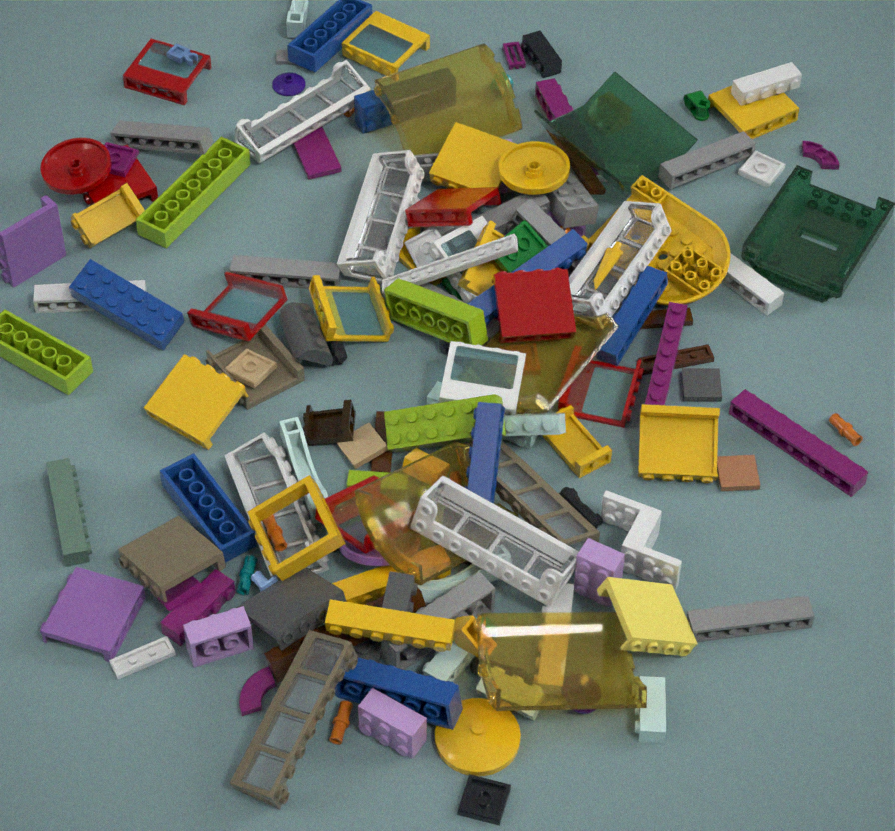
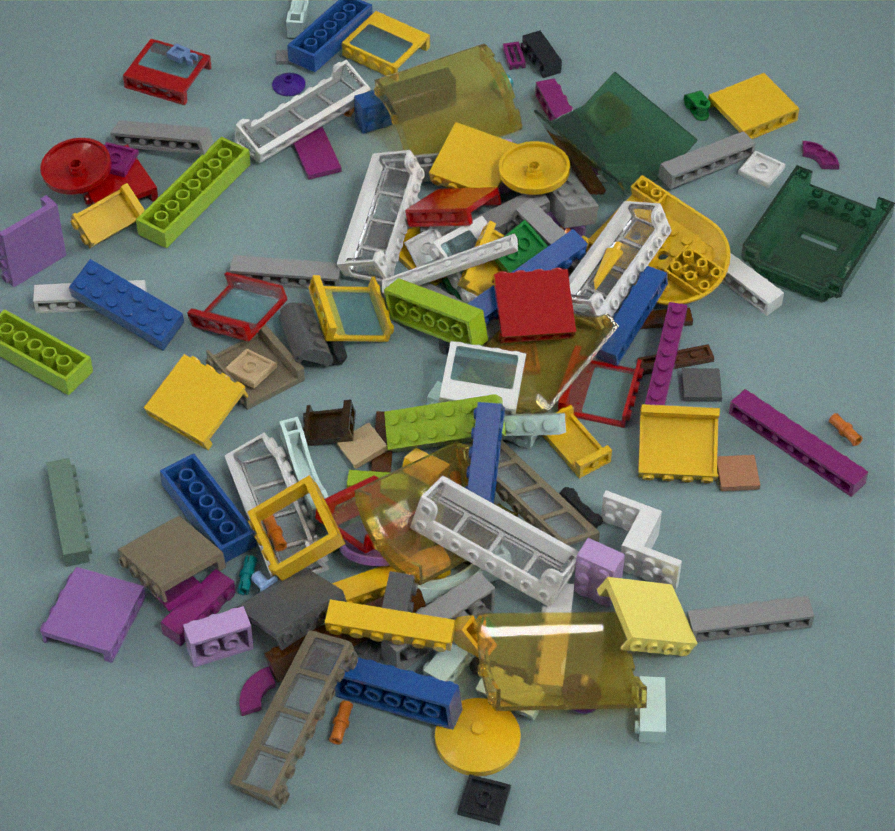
(142, 657): white tile -> none
(392, 723): lavender brick -> none
(766, 83): white brick -> none

